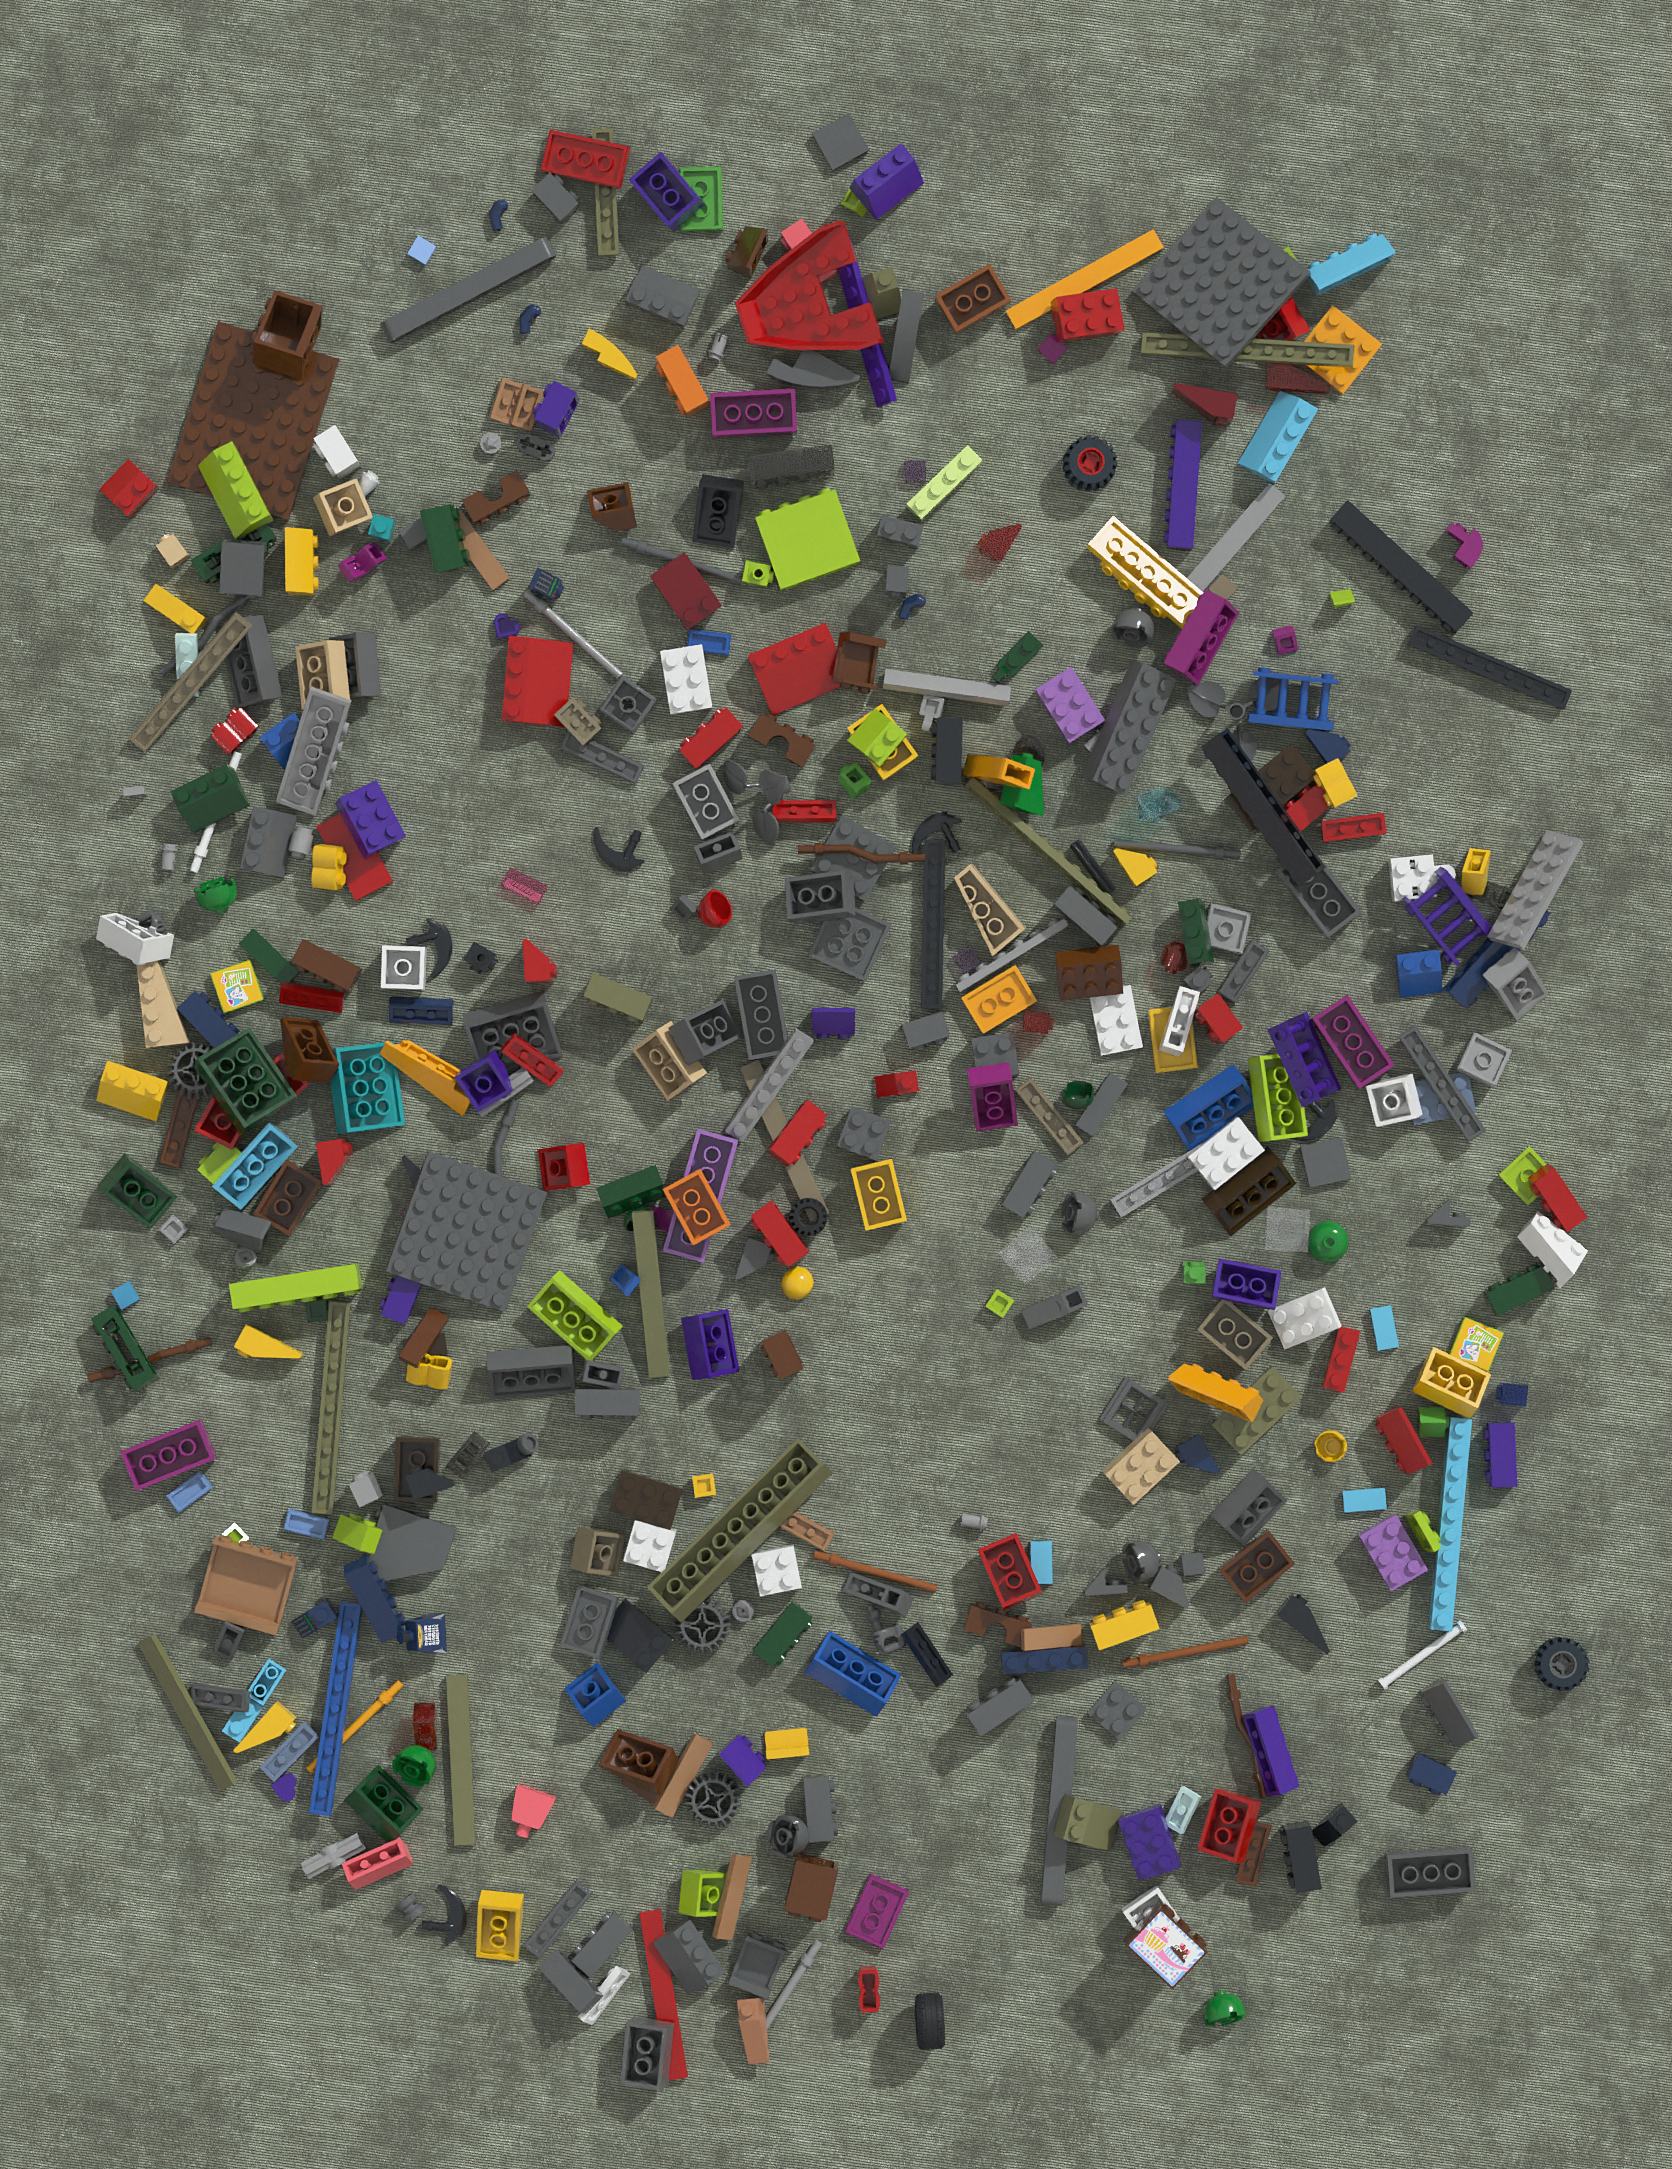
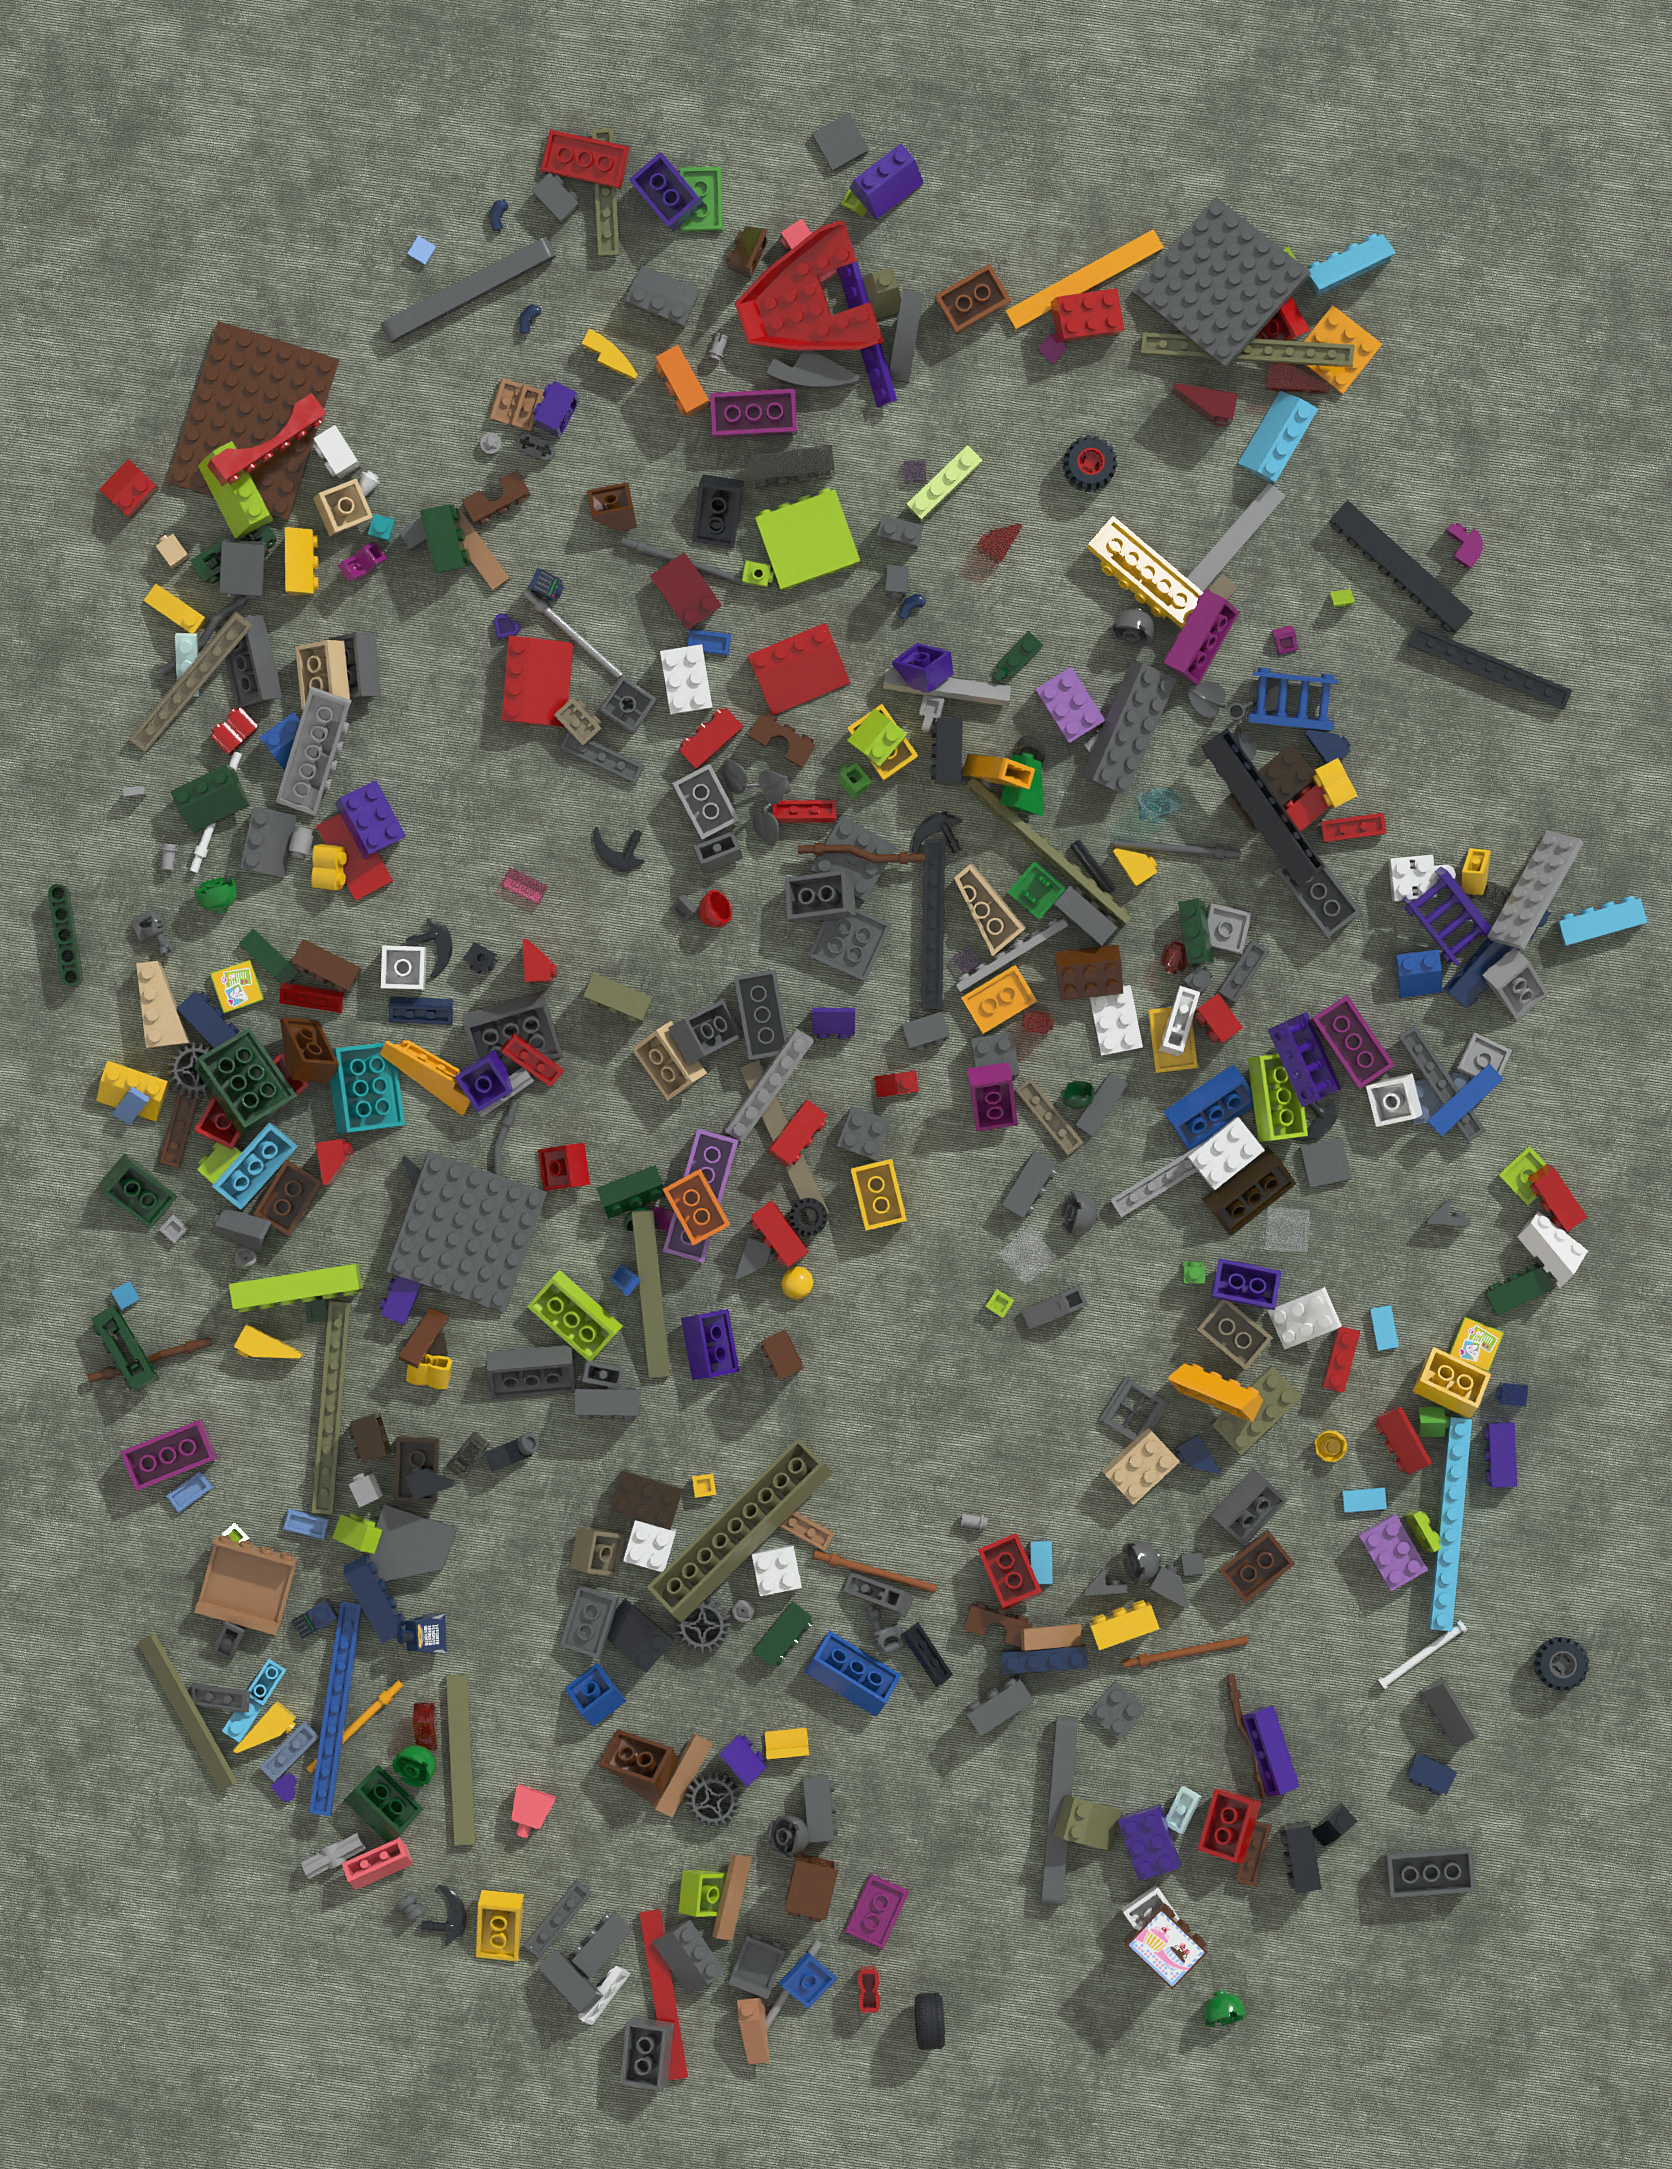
(58, 927): none -> dark green beam
(130, 1105): none -> medium blue tile
(132, 940): white wedge -> none
(234, 462): none -> arch
(286, 334): reddish brown container -> none
(369, 1437): none -> dark brown brick
(808, 1980): none -> blue plate
(857, 661): reddish brown panel -> none
(924, 666): none -> dark purple slope
(1036, 890): none -> green plate
(1183, 484): dark purple brick -> none
(1300, 1617): black slope -> none
(1328, 1241): green cylinder -> none
(1465, 1100): none -> blue tile
(1602, 921): none -> medium azure brick

